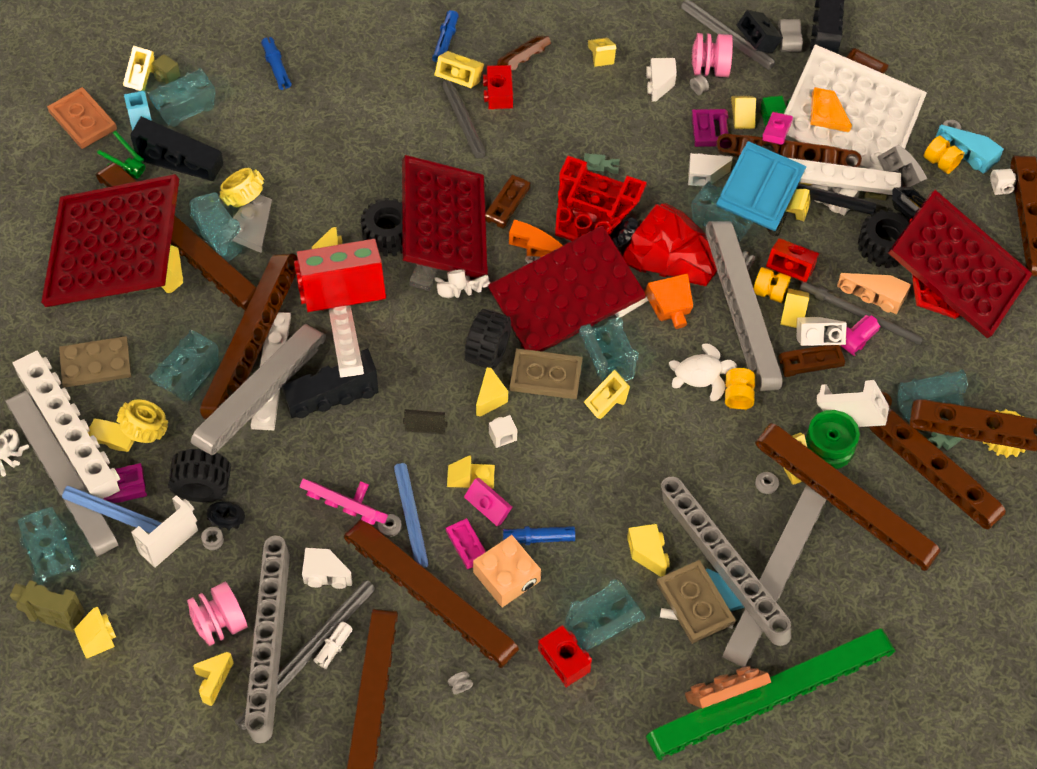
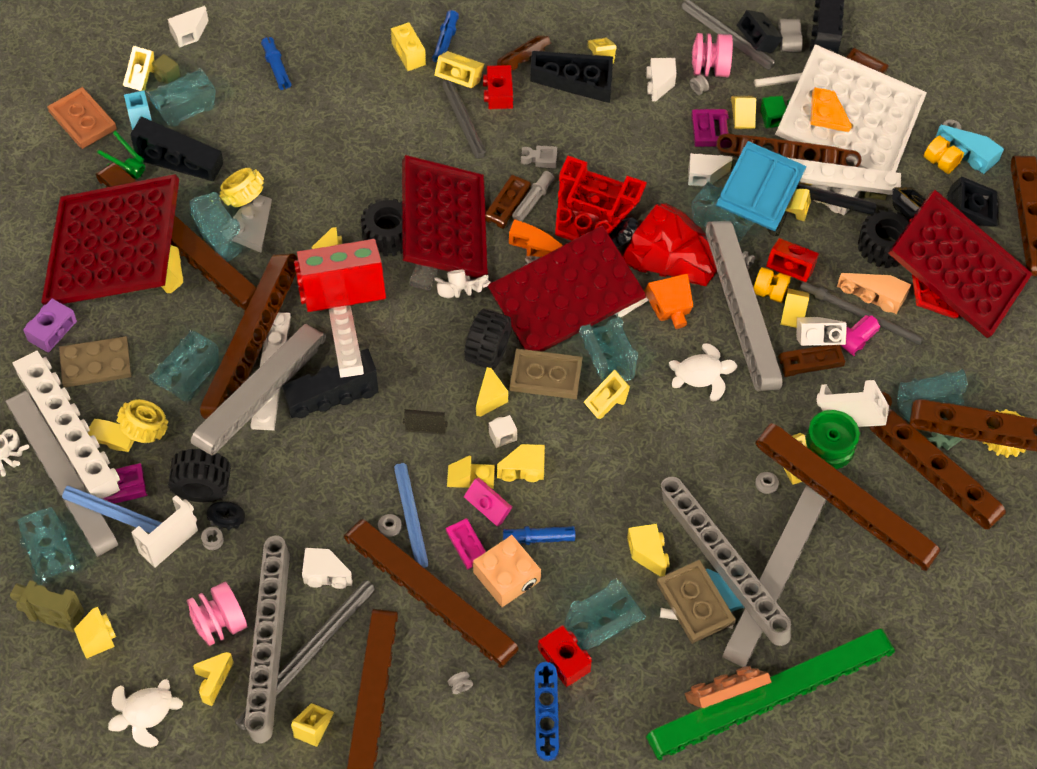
(59, 322): none -> medium lavender brick
(142, 711): none -> white animal
(188, 26): none -> white slope
(311, 724): none -> light yellow slope
(333, 645): white axle -> none
(350, 505): plate -> none
(408, 46): none -> light yellow brick
(523, 463): none -> light yellow slope
(537, 190): none -> light grey axle
(543, 156): none -> light grey plate
(549, 711): none -> blue beam
(574, 73): none -> black wedge
(598, 164): sand green plate -> none
(740, 388): yellow wheel -> none
(777, 80): none -> white piece
(777, 128): dark pink plate -> none
(902, 162): light grey slope -> none
(975, 201): none -> black slope
(1003, 181): white plate -> none

